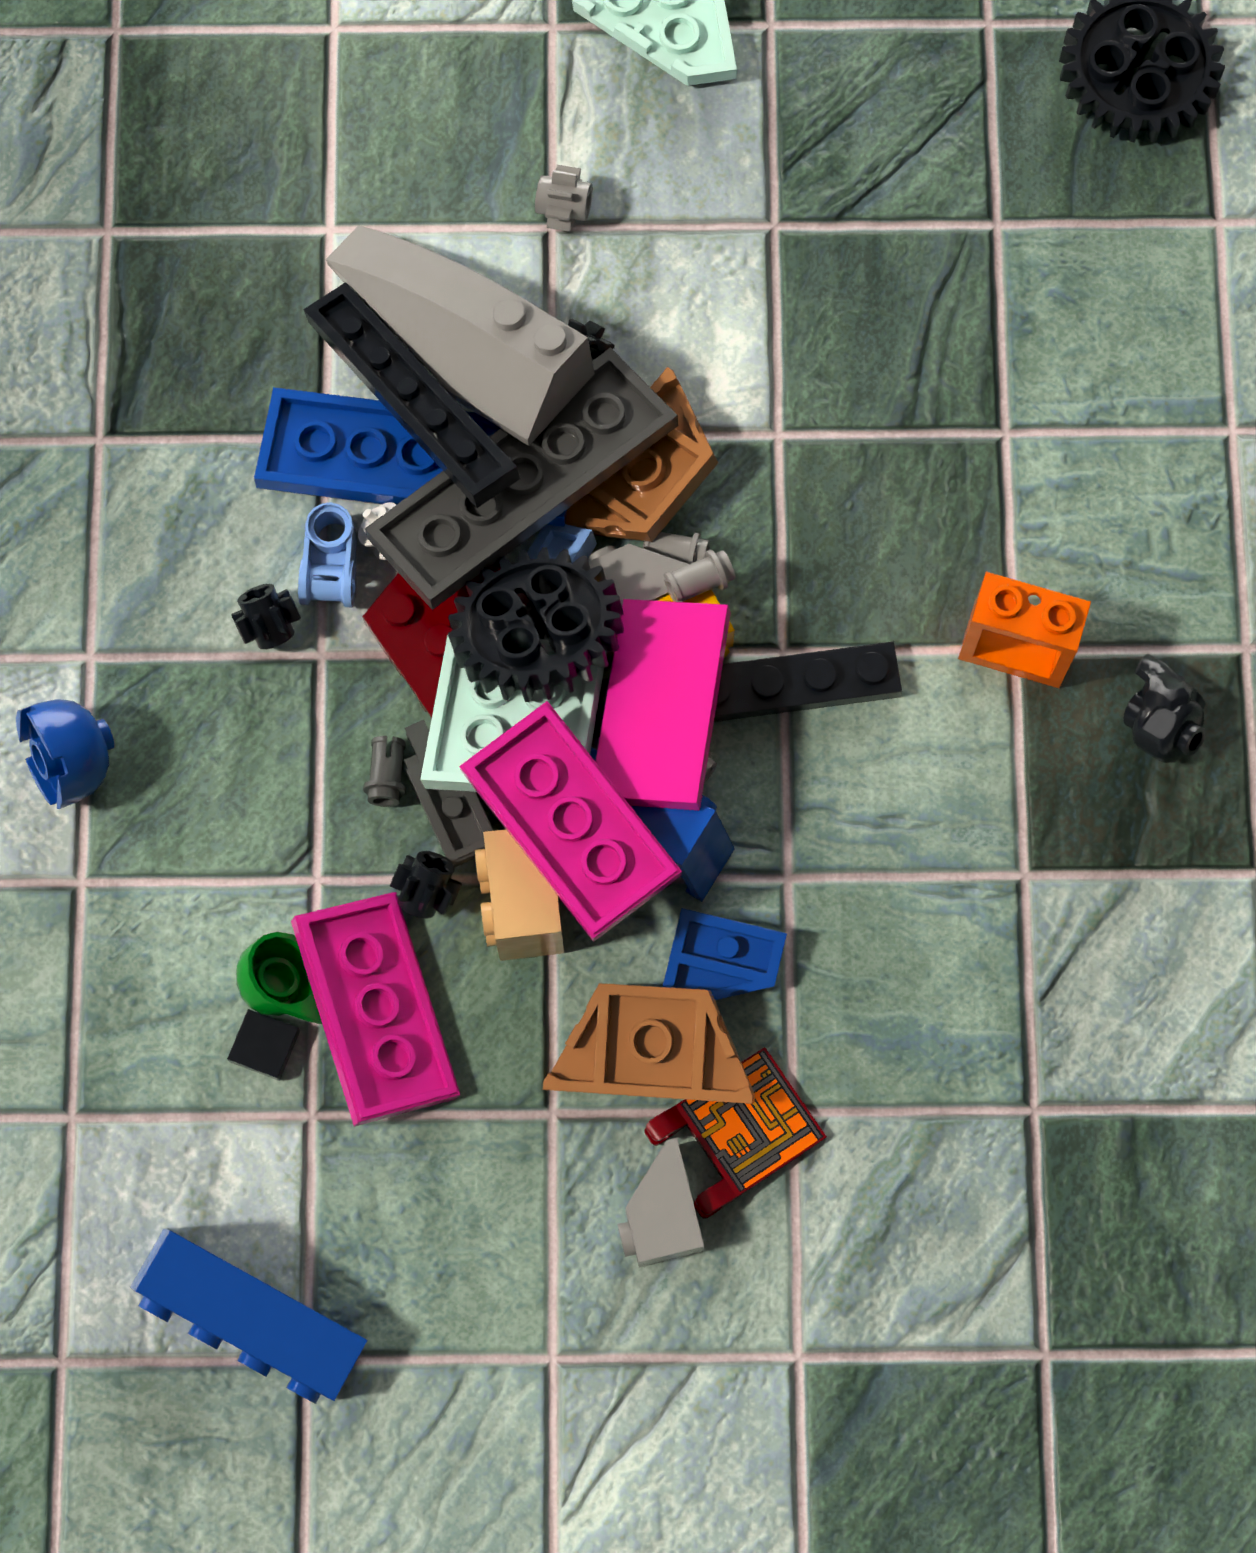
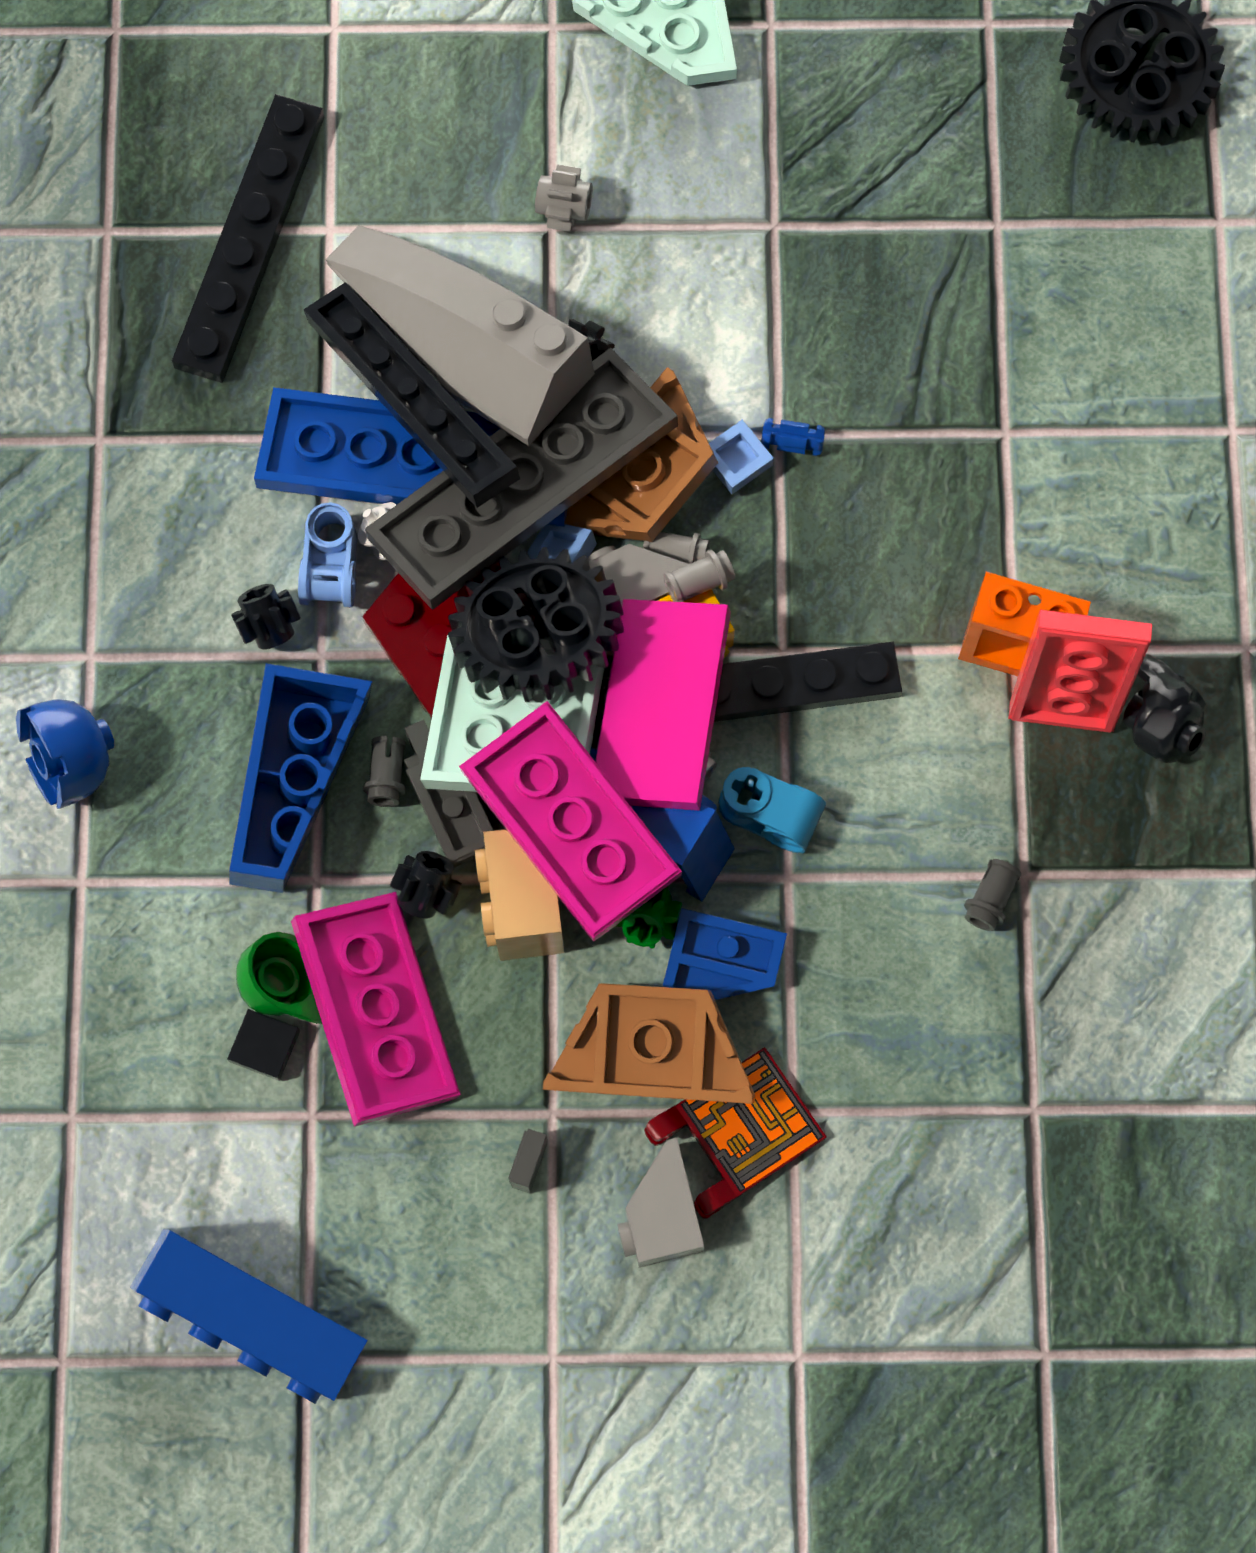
(248, 239): none -> black plate
(293, 758): none -> blue wedge
(528, 1160): none -> dark grey tile
(652, 920): none -> green gear
(739, 456): none -> light blue plate
(776, 811): none -> dark azure piece
(793, 436): none -> blue piece
(992, 895): none -> dark grey pin
(1078, 670): none -> coral tile

